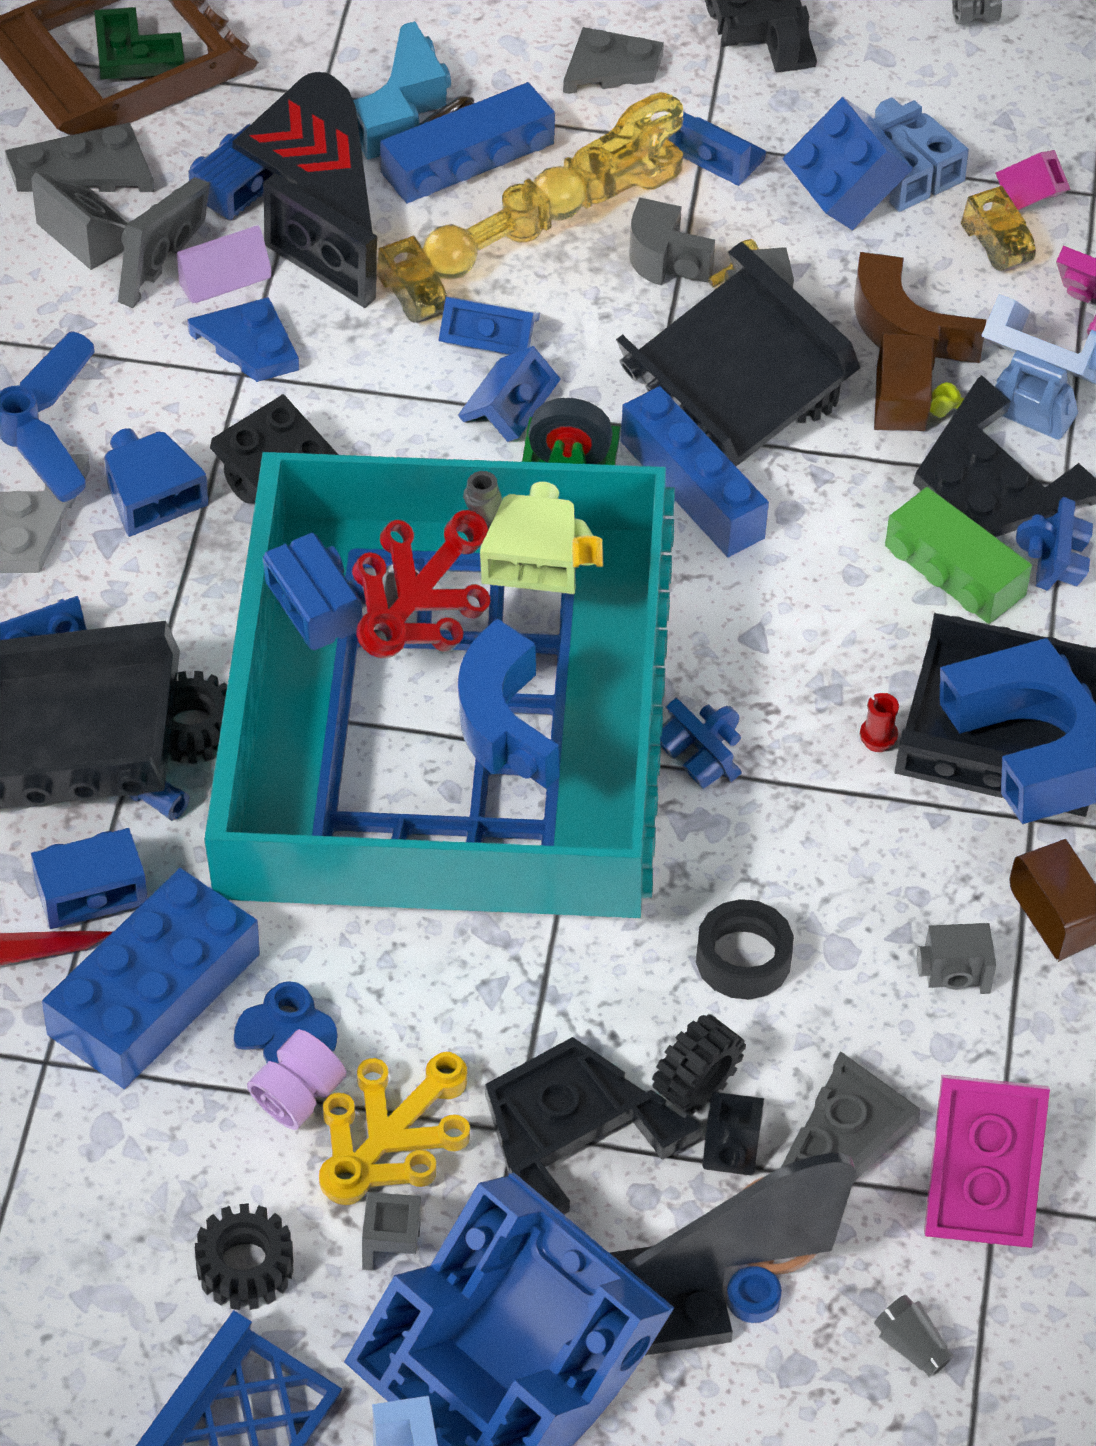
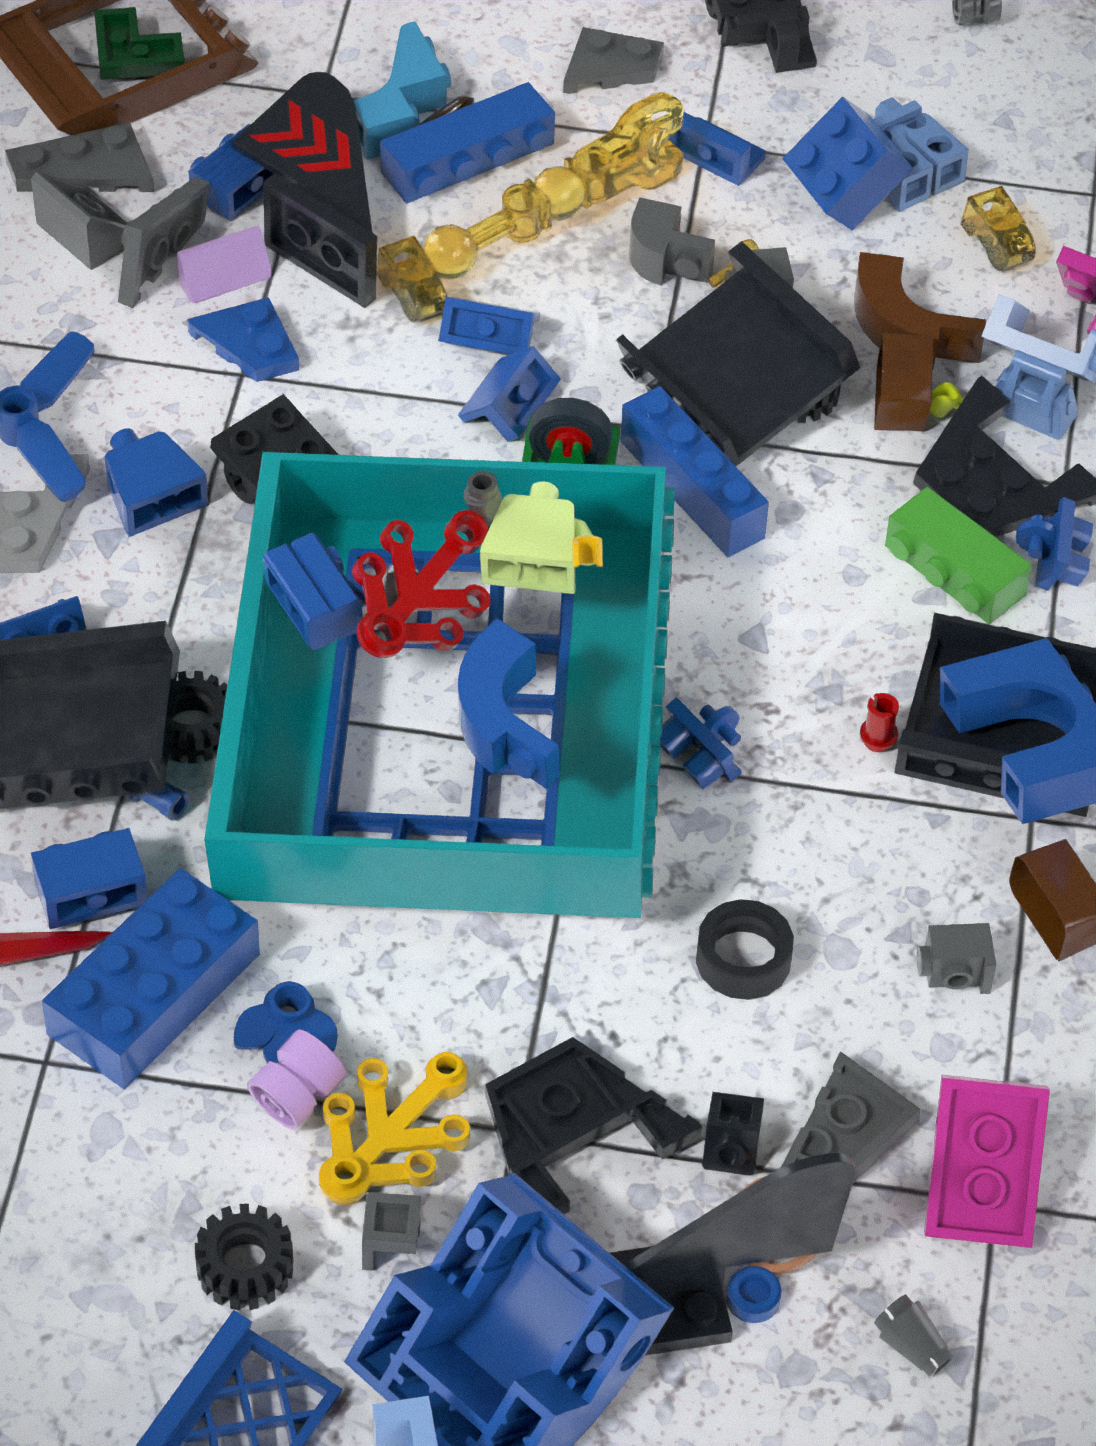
(698, 1063): black tyre -> none
(1034, 179): dark pink panel -> none

